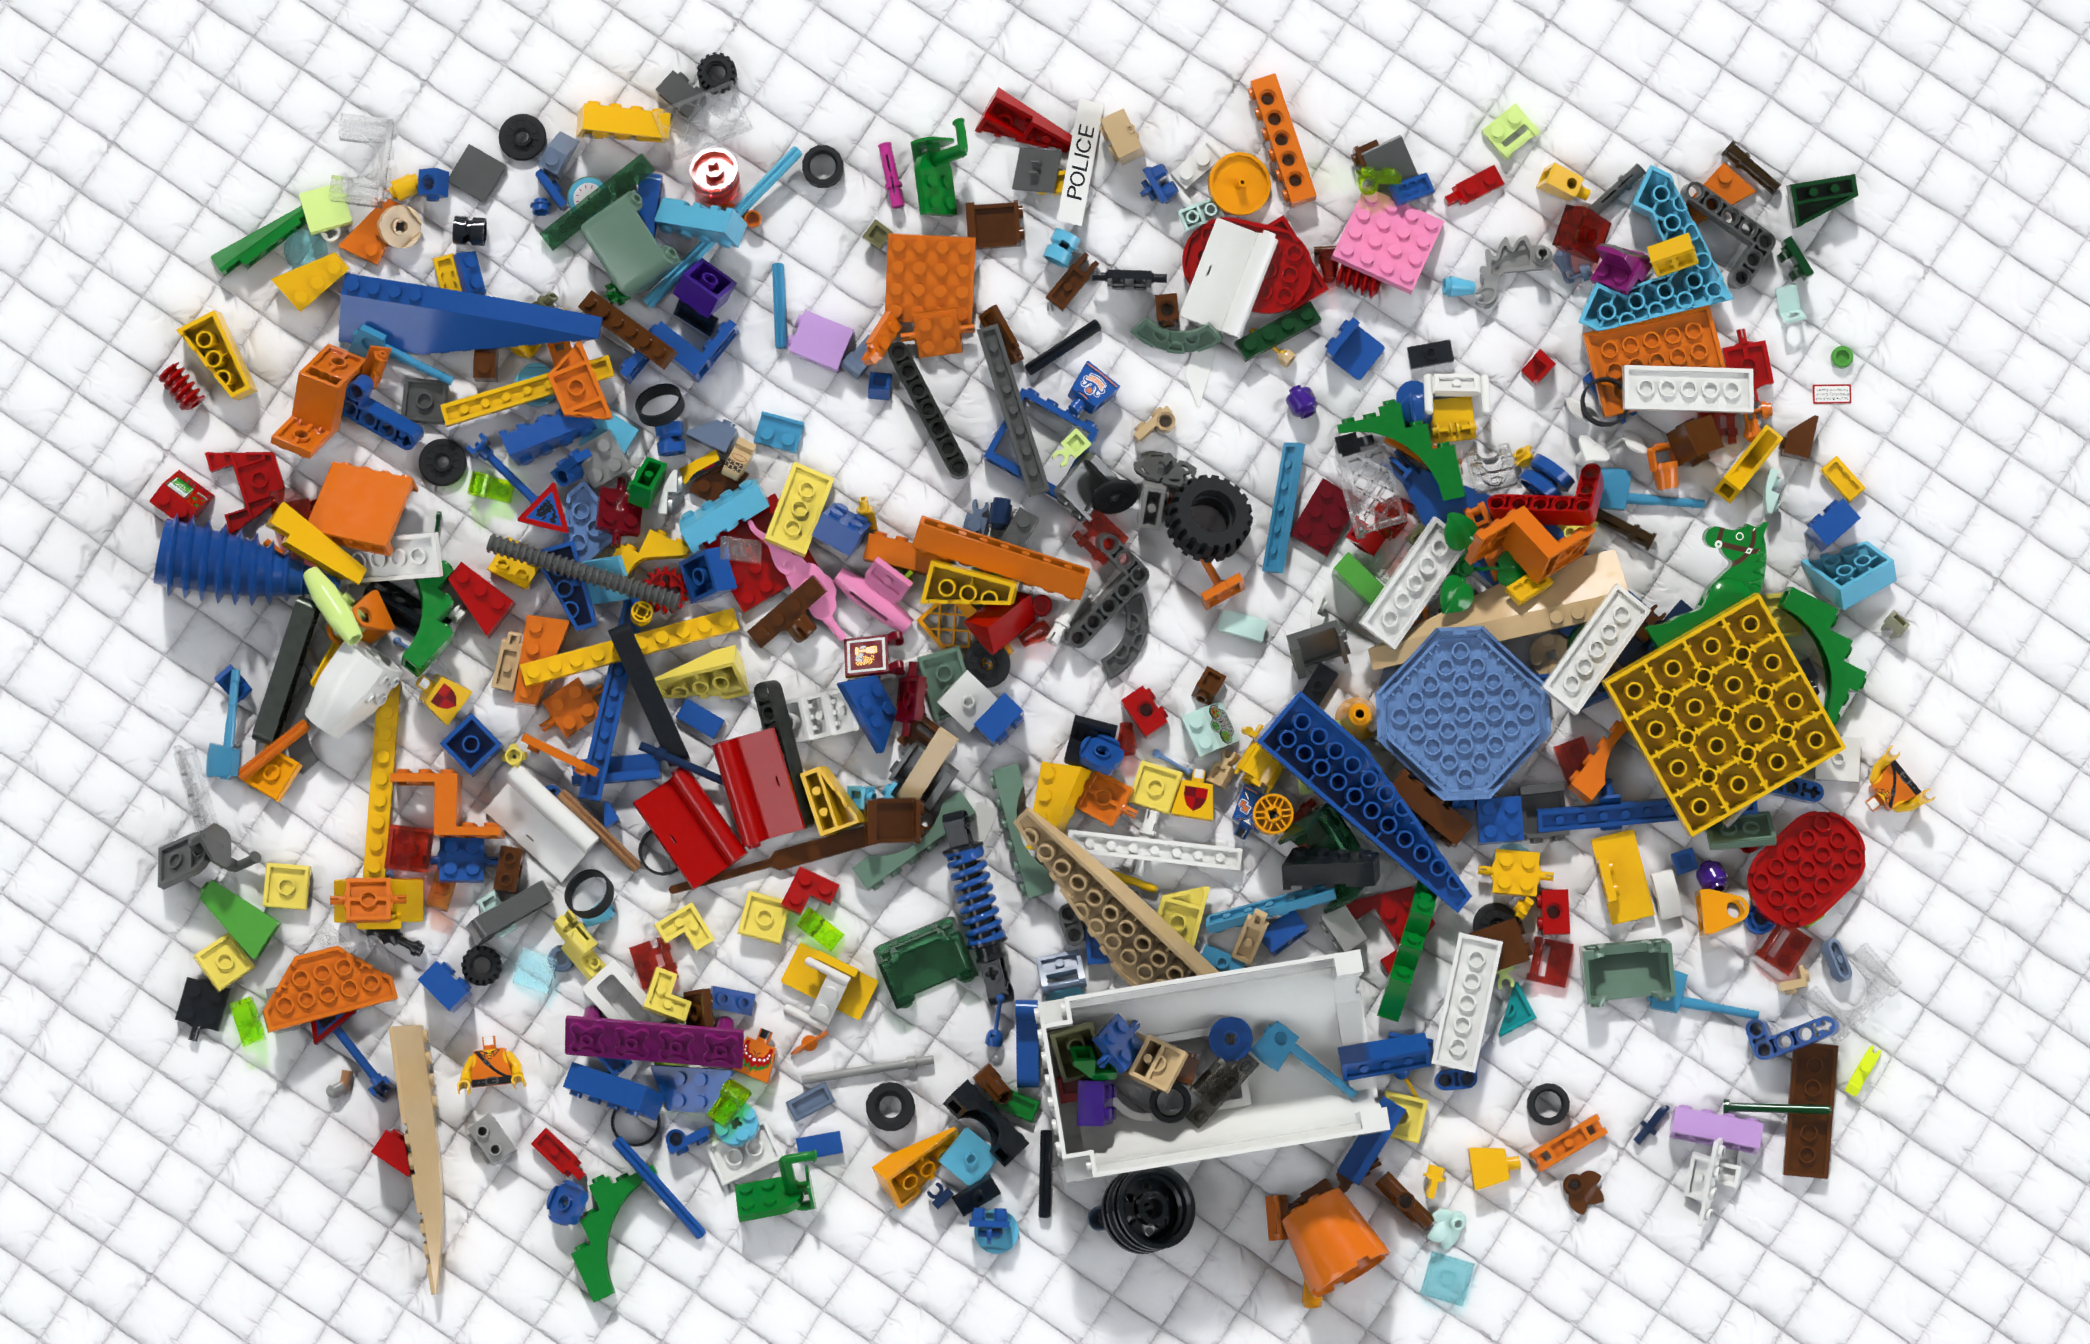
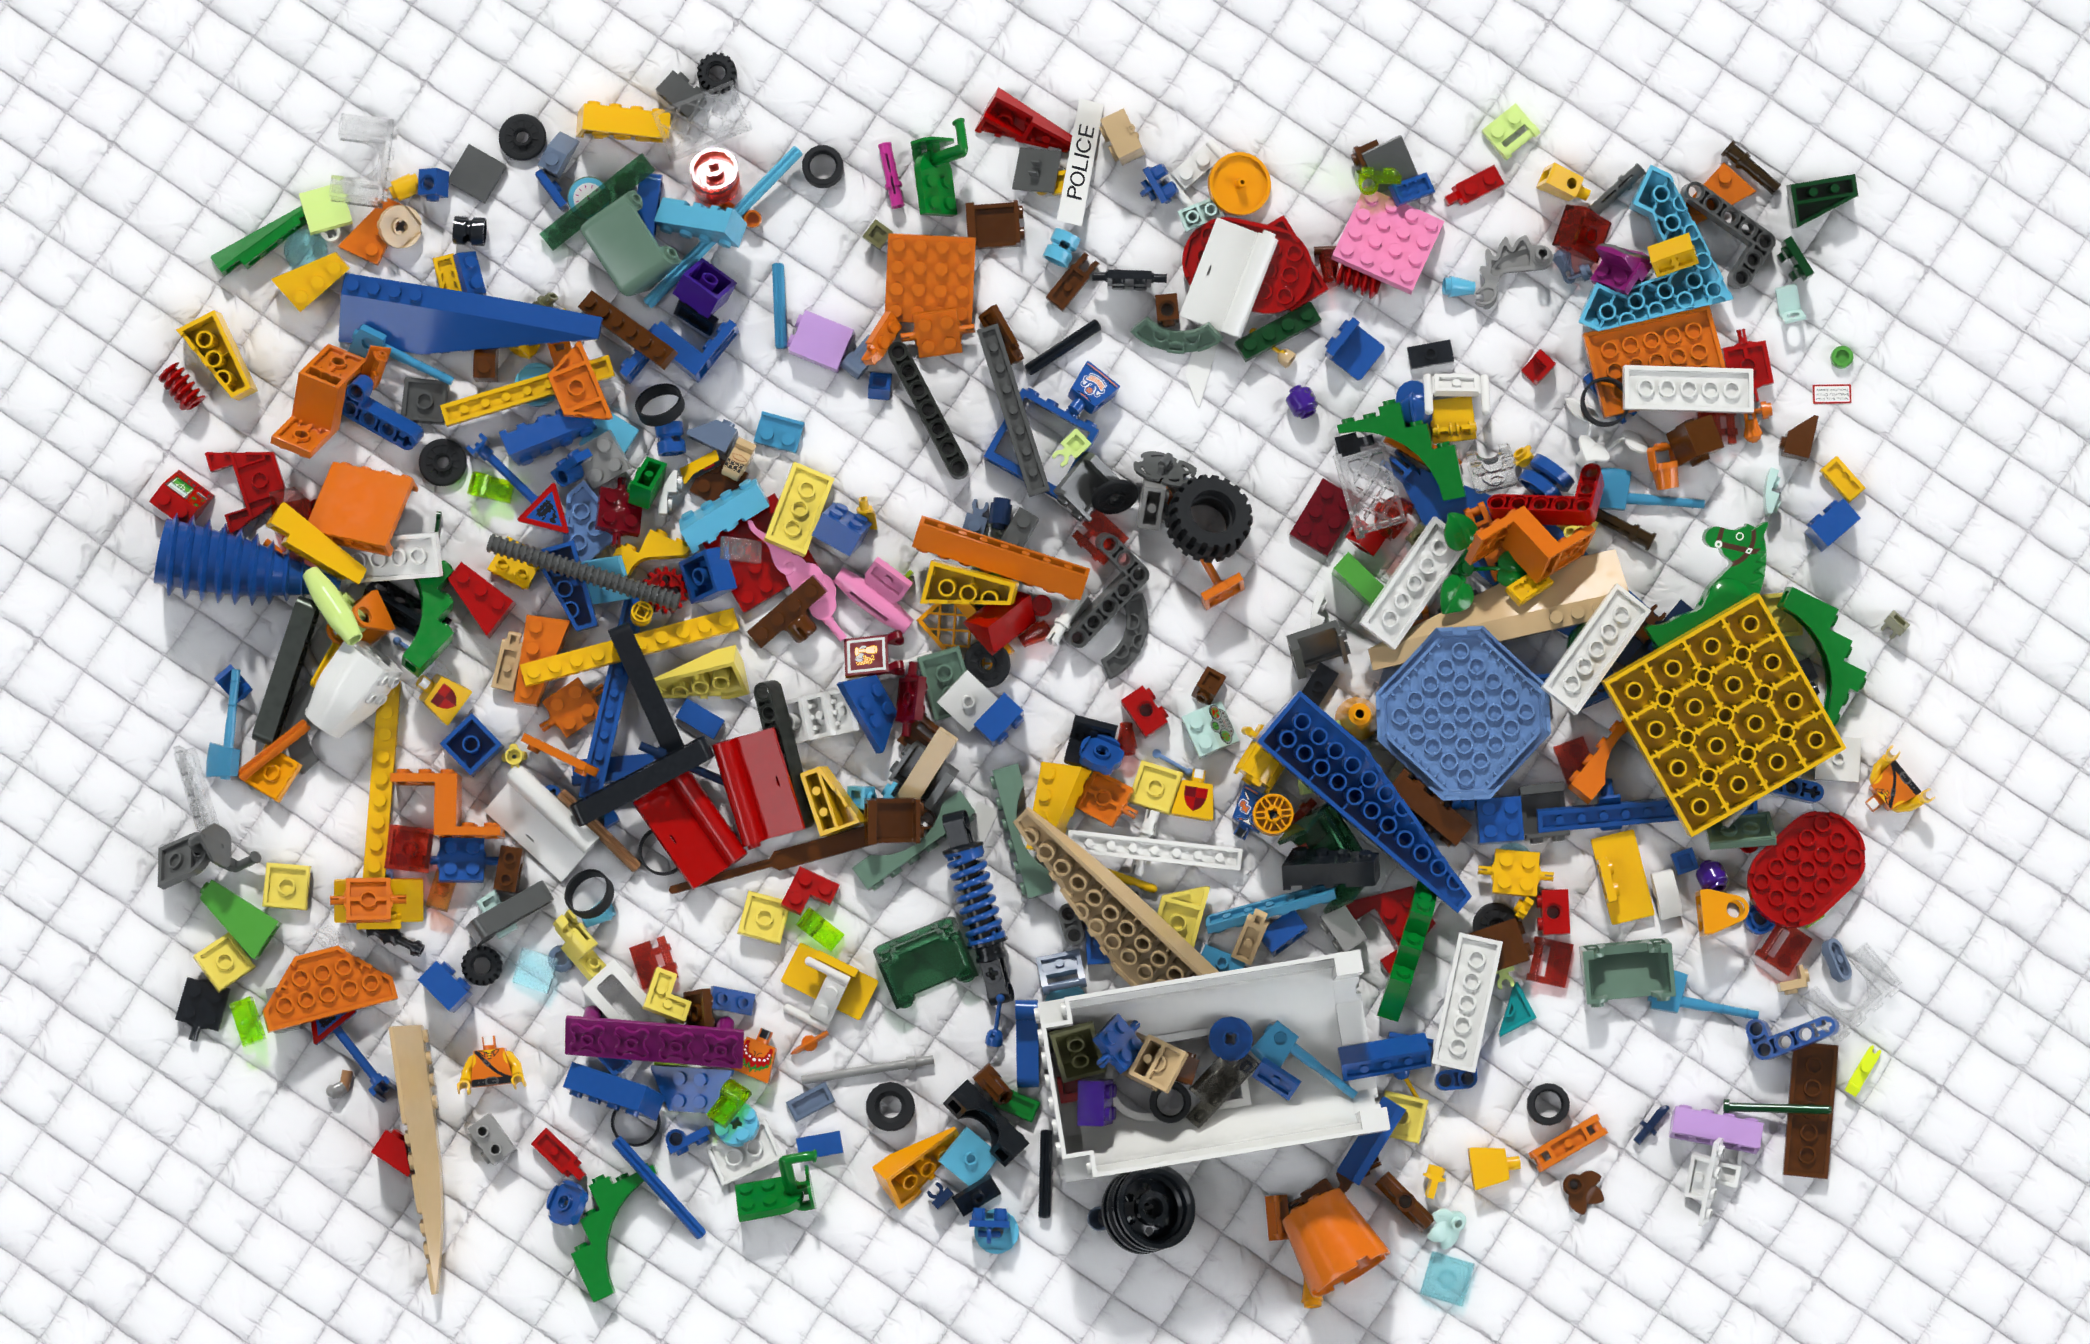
(458, 613): white bush -> none
(540, 207): blue plate -> none
(613, 296): green gear -> none
(641, 781): none -> black beam
(686, 921): light yellow plate -> none
(898, 553): orange brick -> none
(1084, 1060): green slope -> none
(1145, 429): tan plate -> none
(1222, 772): tan plate -> none
(1242, 625): light aqua slope -> none
(1270, 87): orange brick -> none
(1276, 1078): none -> blue plate
(1283, 507): dark azure plate -> none
(1541, 646): tan plate -> none
(1748, 464): yellow arch -> none
(1851, 574): medium azure wedge -> none

